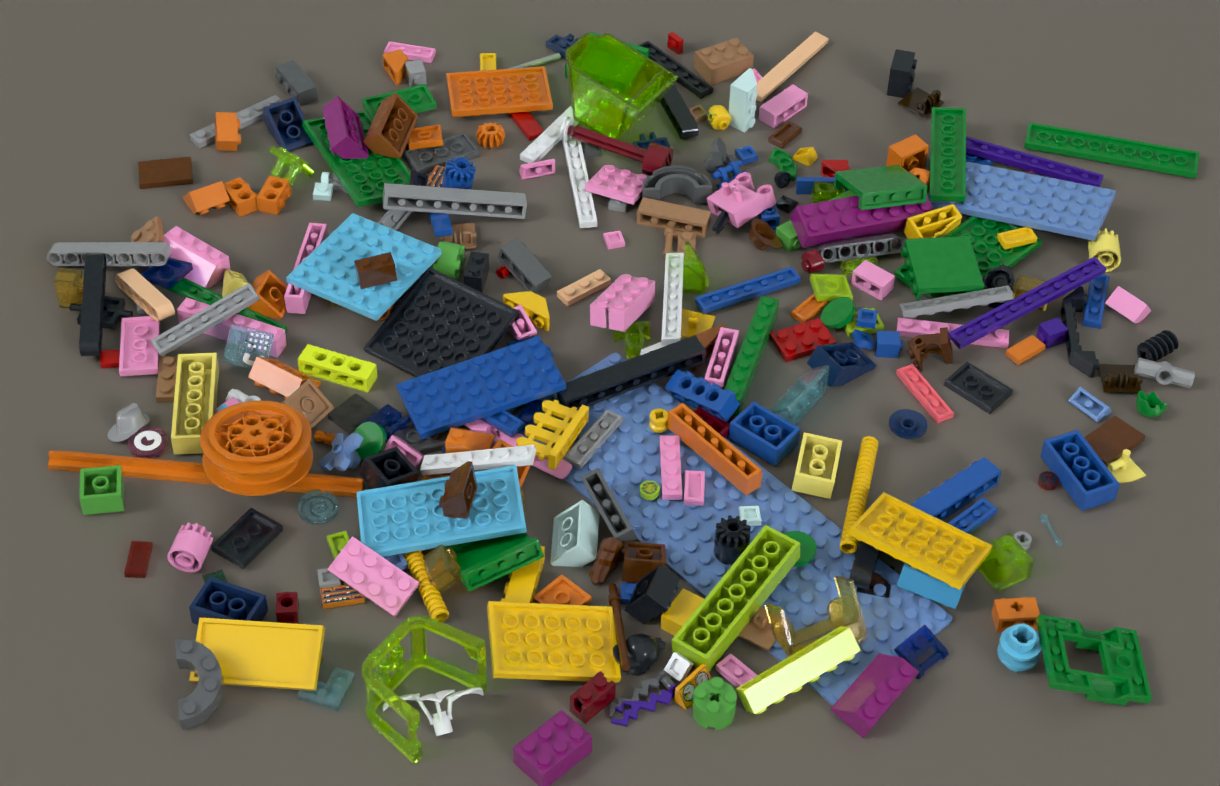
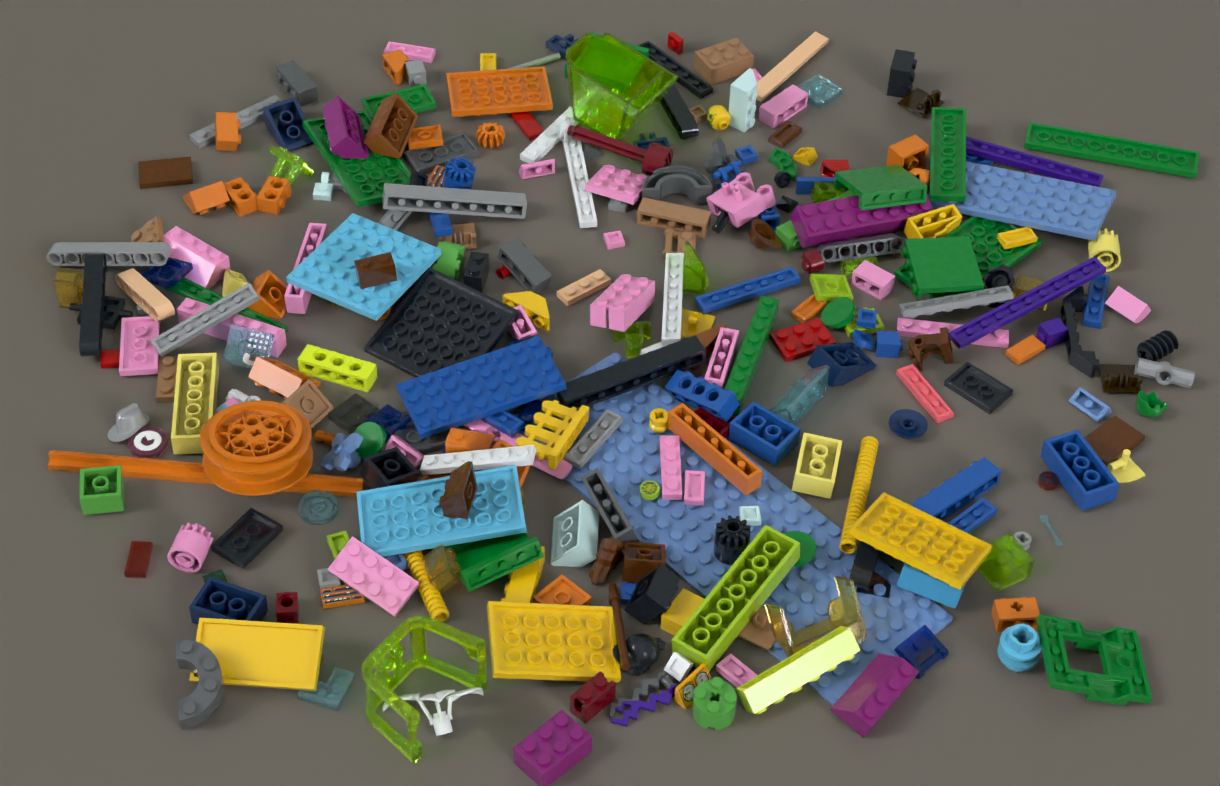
(820, 90): none -> clear light blue plate

